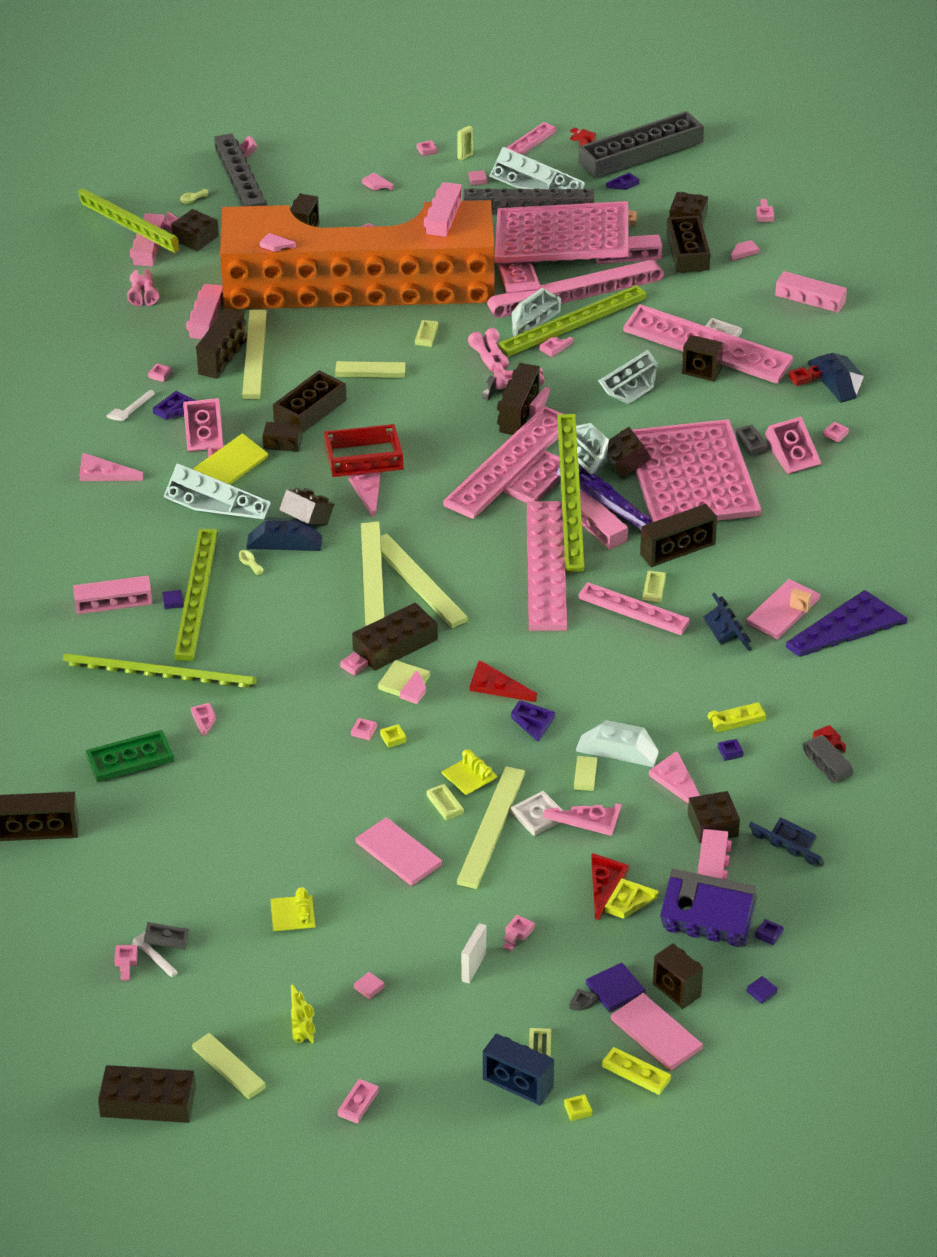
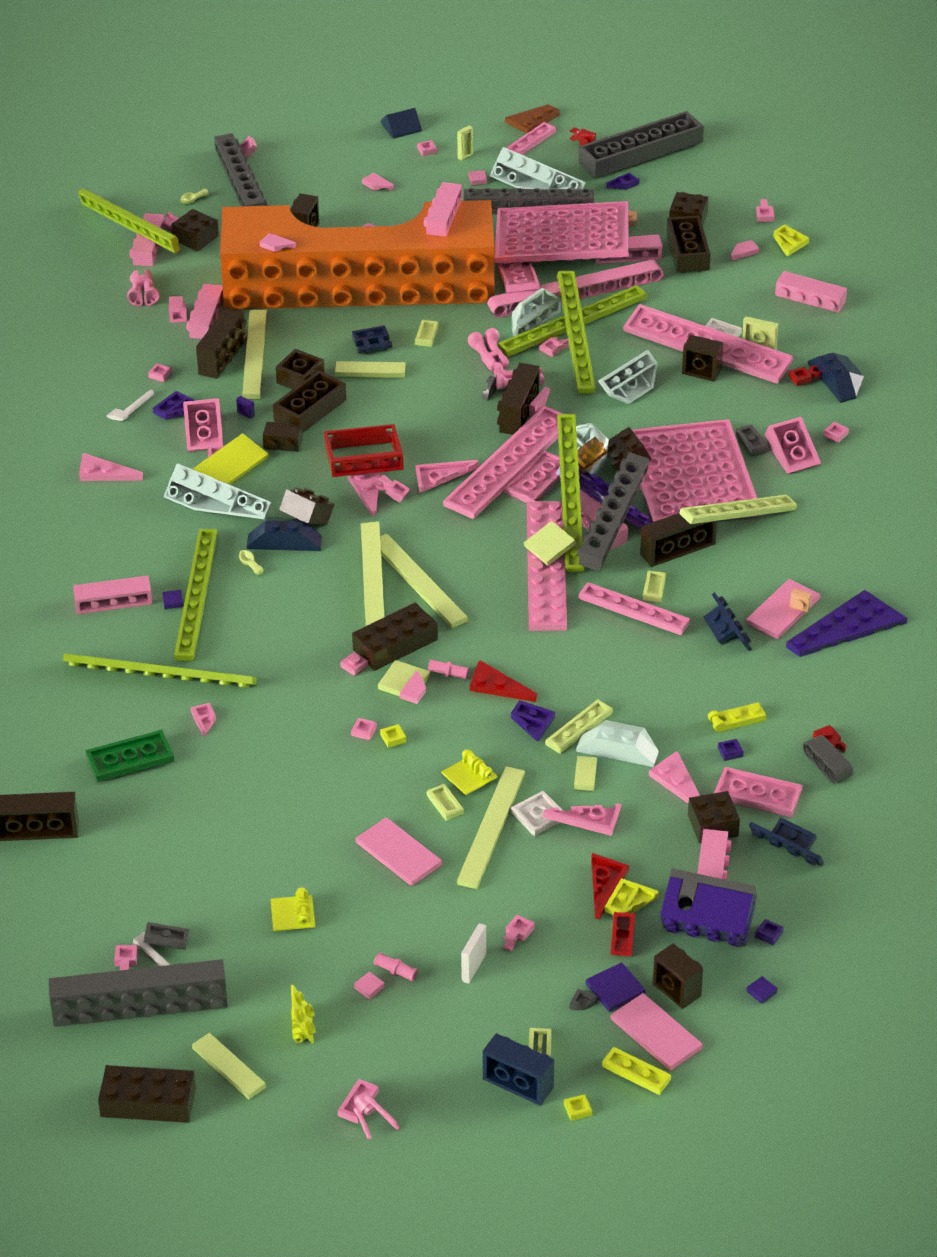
(138, 992): none -> dark grey brick
(177, 309): none -> bright pink brick
(245, 407): none -> dark purple tile
(297, 368): none -> dark brown brick
(366, 1104): none -> bright pink plant
(369, 336): none -> dark blue plate
(394, 489): none -> bright pink plate
(396, 967): none -> bright pink pin
(402, 123): none -> dark blue slope
(438, 473): none -> bright pink wing
(448, 669): none -> bright pink pin
(532, 118): none -> dark orange wing
(549, 543): none -> yellowish green tile
(576, 332): none -> lime plate
(580, 724): none -> yellowish green tile
(590, 453): none -> clear orange piece
(613, 513): none -> dark grey brick
(622, 934): none -> red arch
(737, 509): none -> yellowish green tile
(760, 332): none -> yellowish green tile
(760, 791): none -> bright pink tile
(790, 239): none -> neon yellow wing

